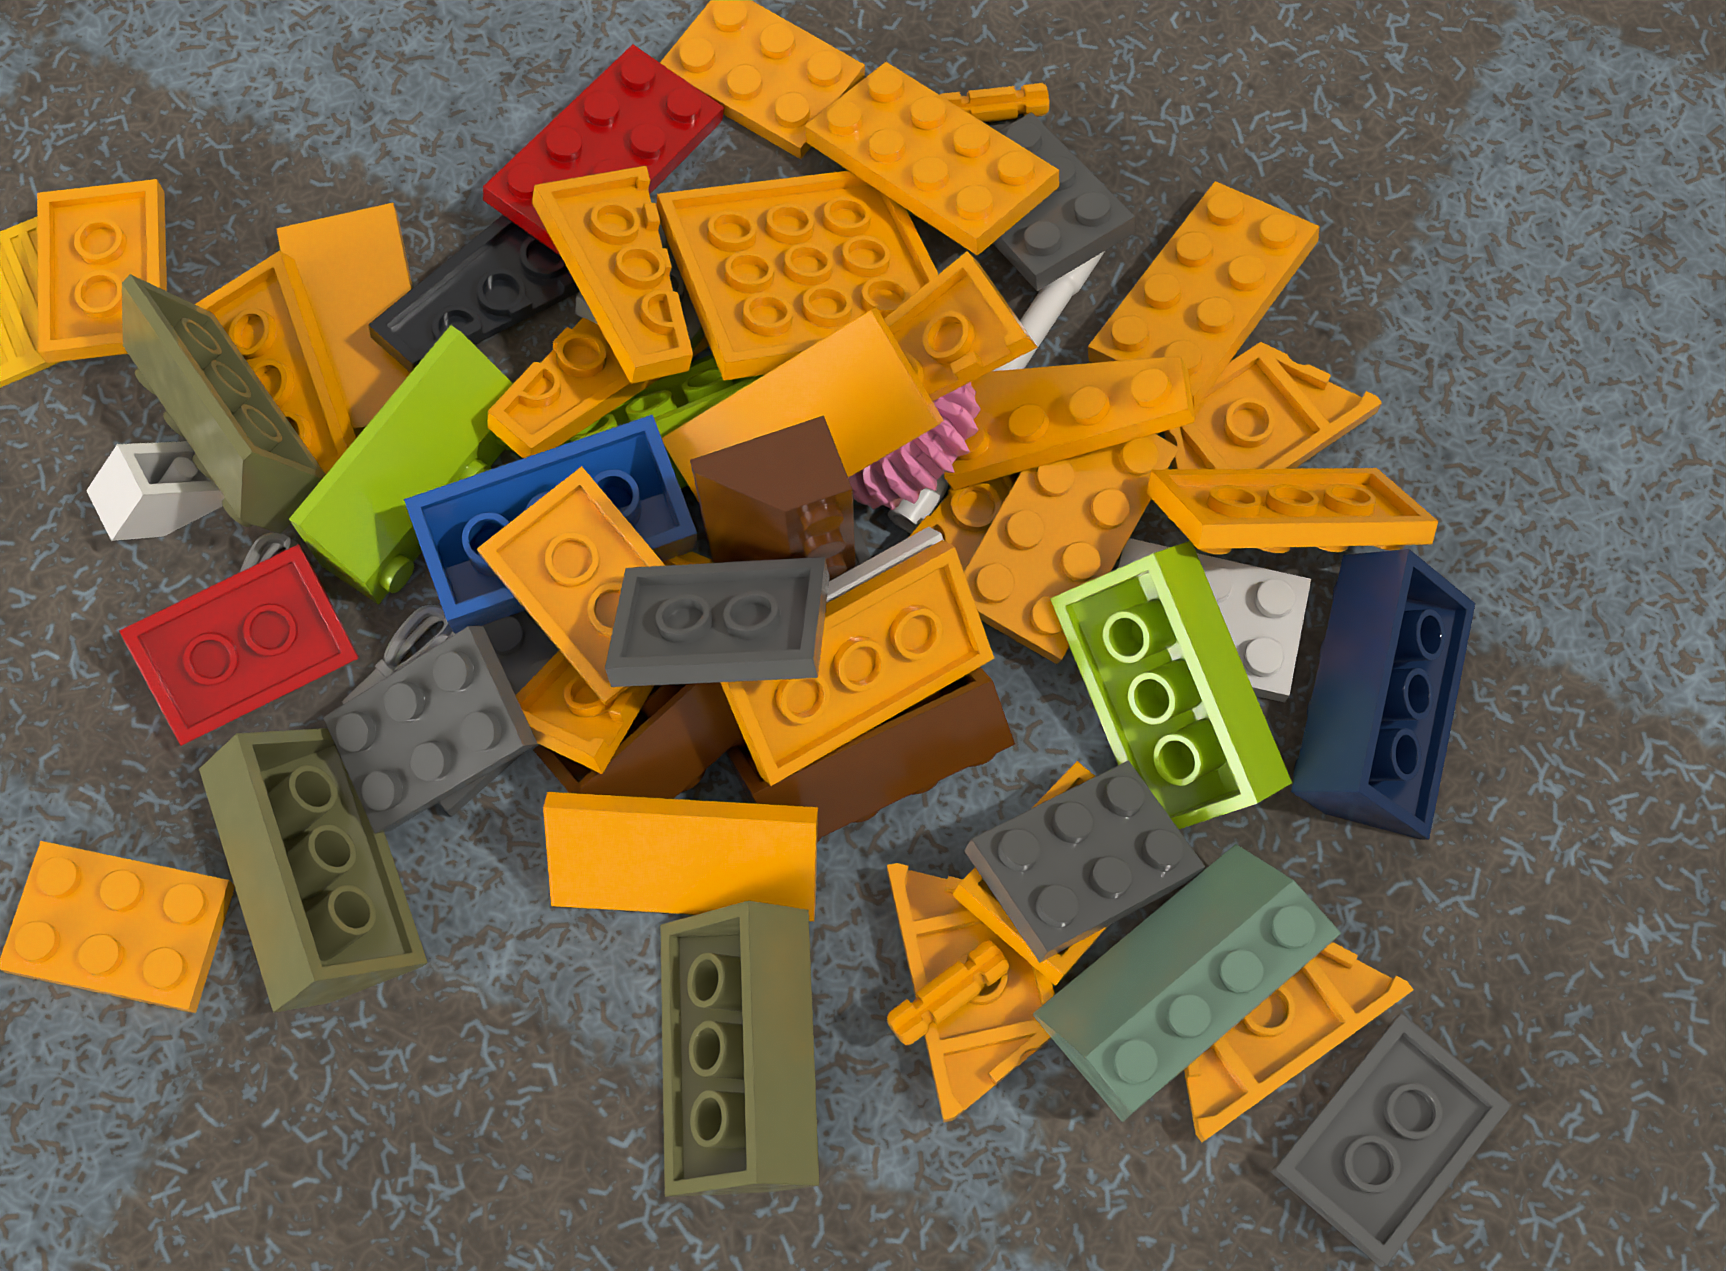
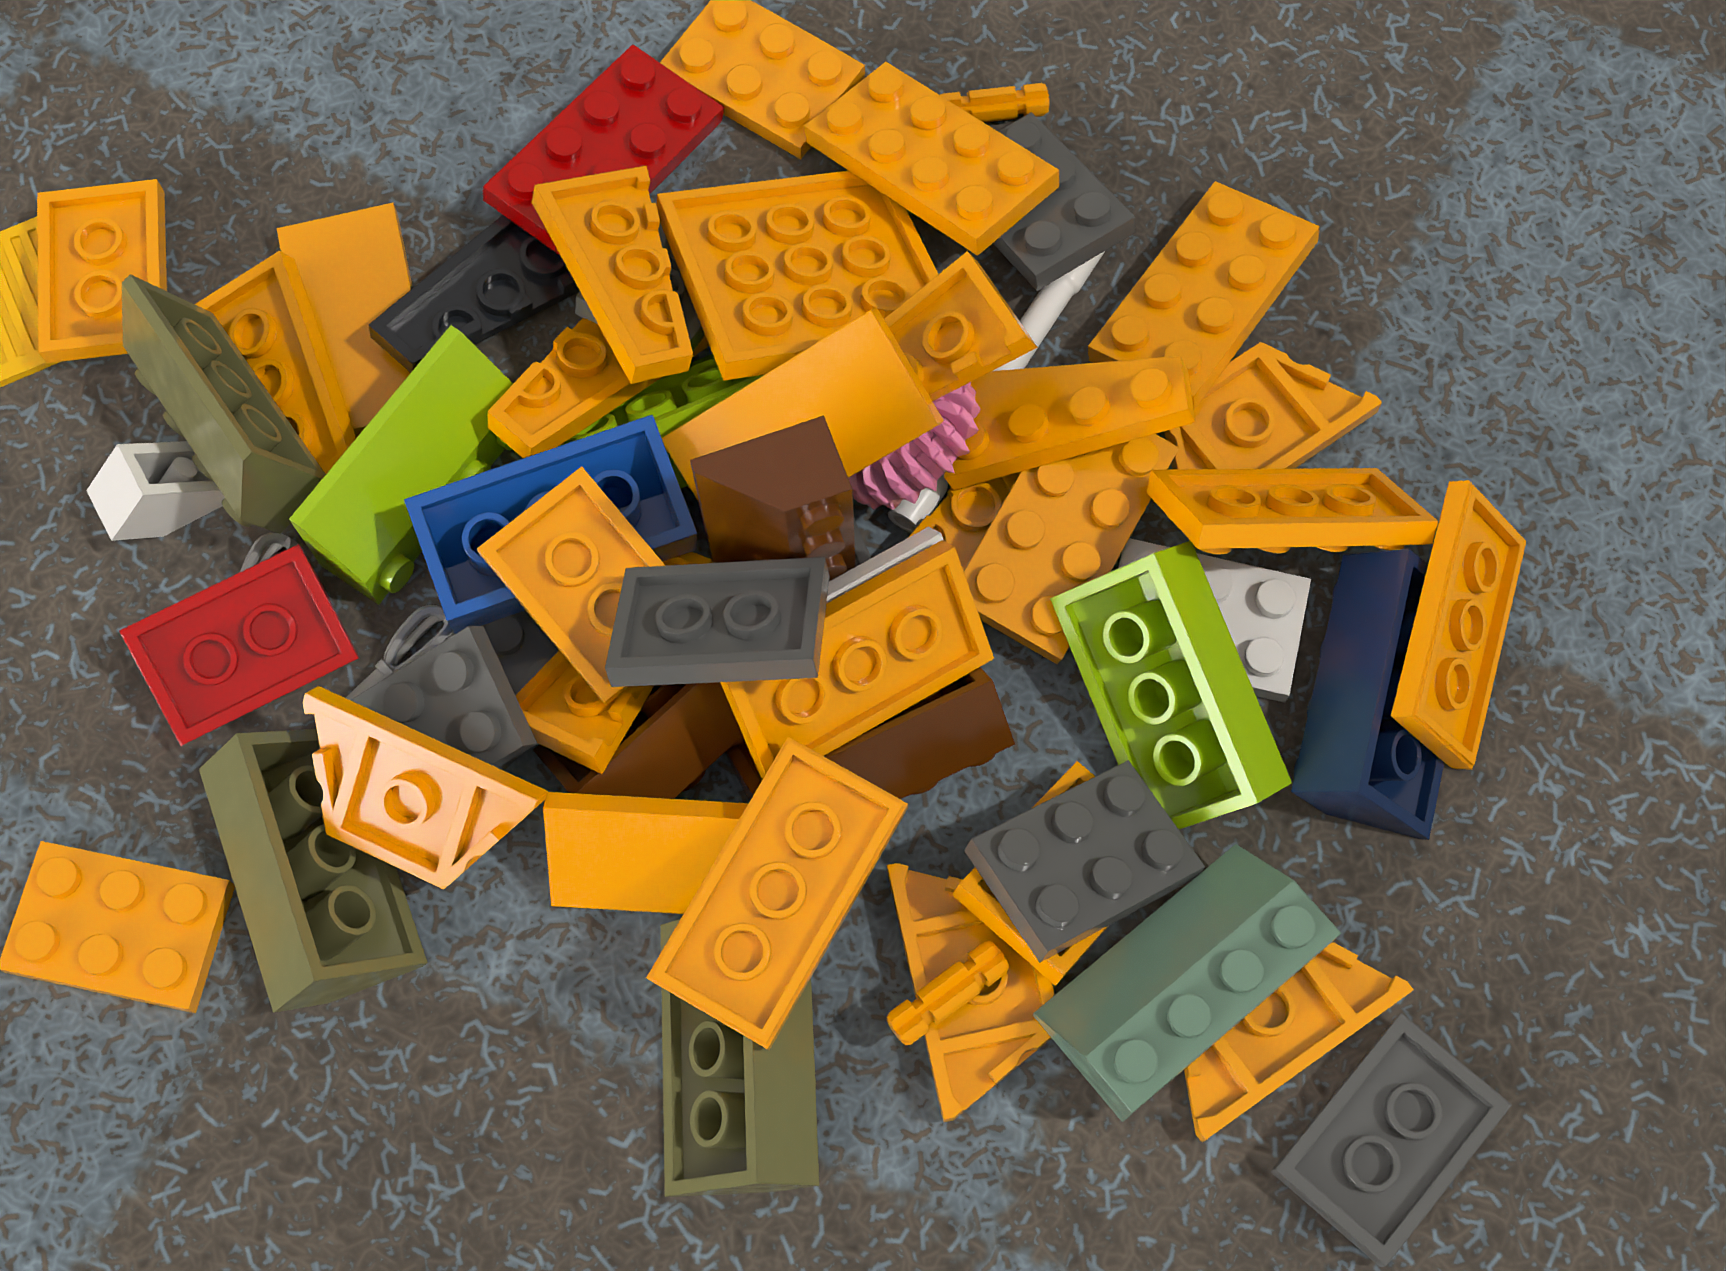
(409, 793): none -> light orange wing
(778, 892): none -> light orange tile
(1459, 626): none -> light orange tile

